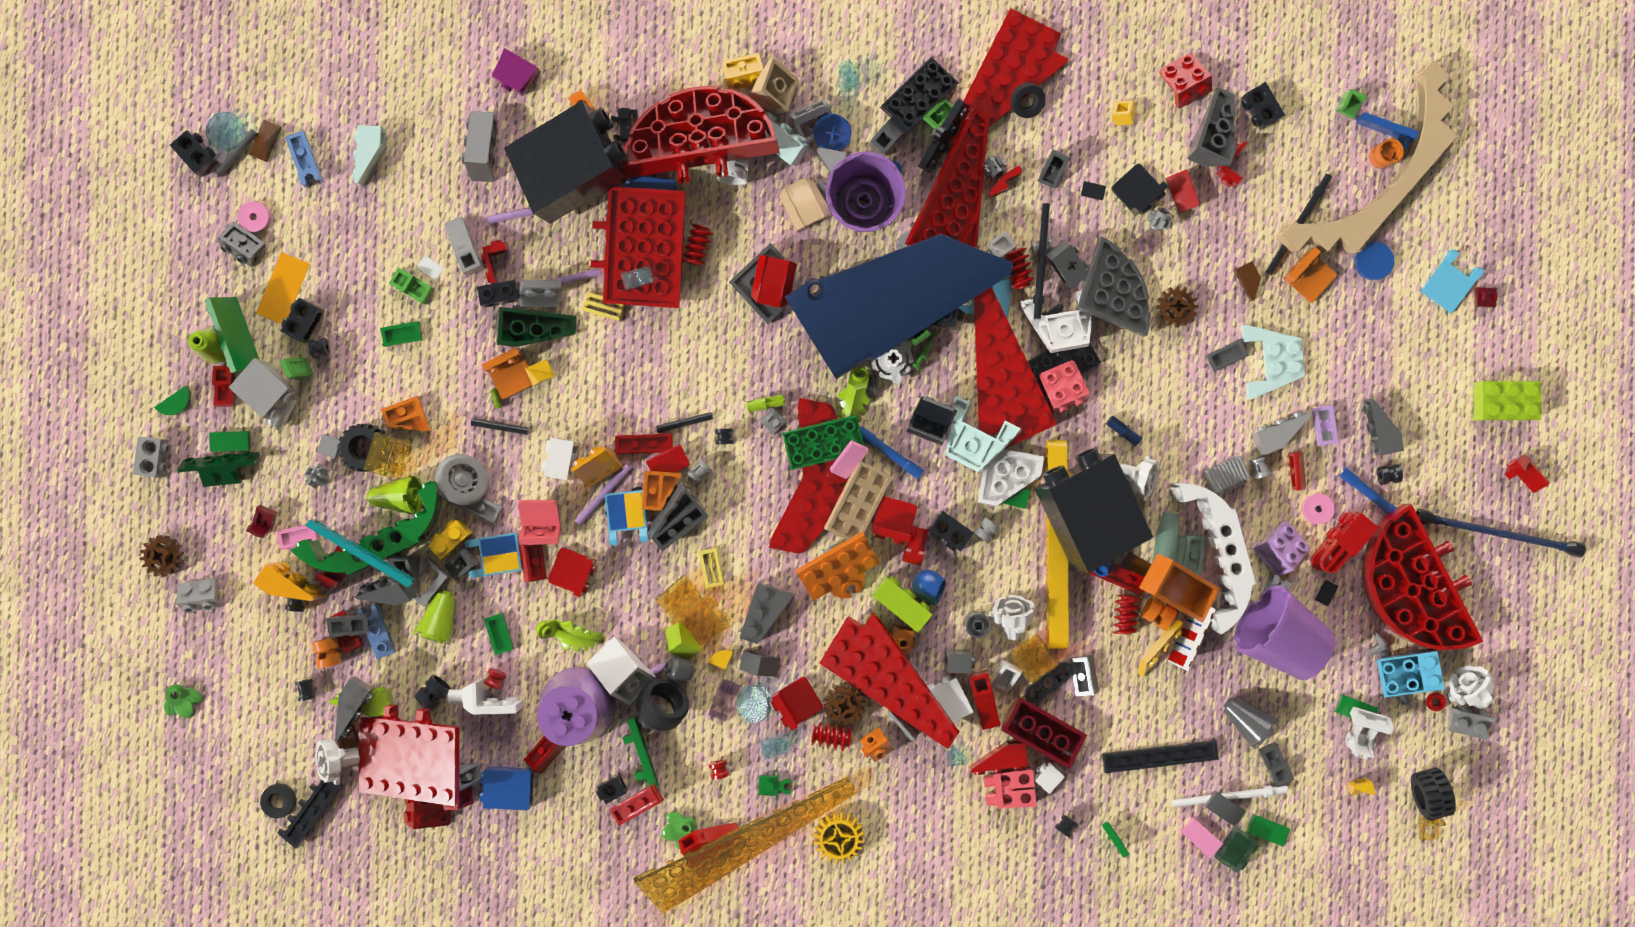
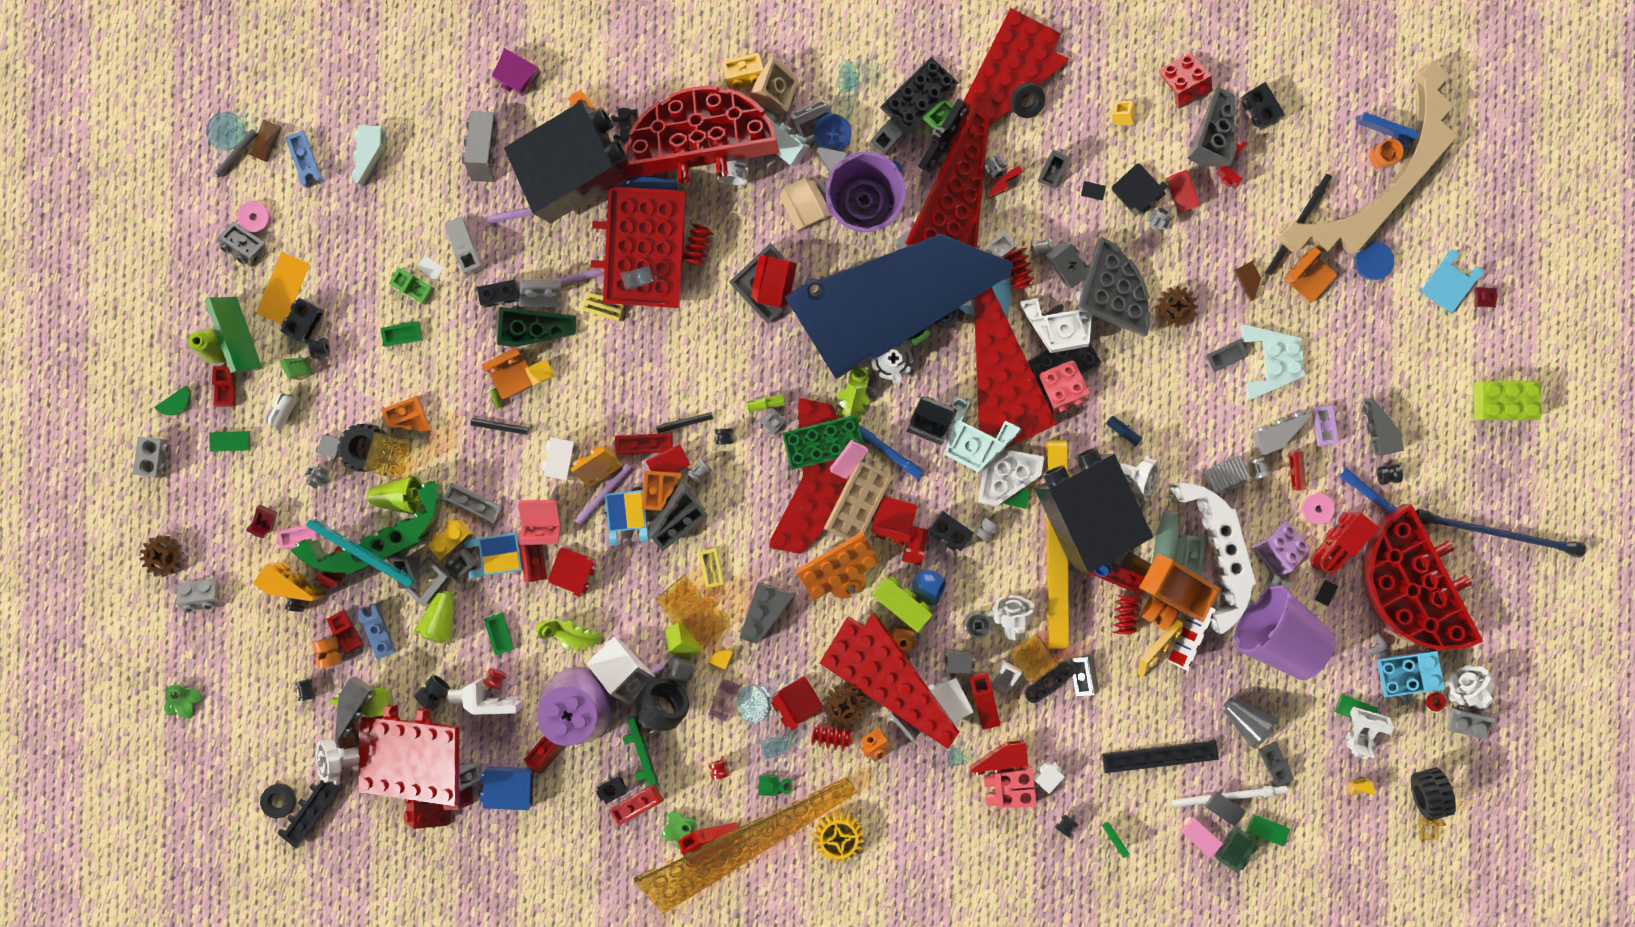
(193, 155): black brick -> none
(219, 469): dark green bracket -> none
(263, 388): light grey slope -> none
(347, 625): dark grey slope -> none
(386, 592): dark grey slope -> none
(457, 484): light grey wheel -> none
(497, 247): red bracket -> none
(759, 664): dark grey slope -> none
(924, 352): bright green piece -> none
(1038, 298): black bar -> none
(1043, 732): dark red brick -> none
(1351, 103): bright green panel -> none
(1527, 473): red bracket -> none

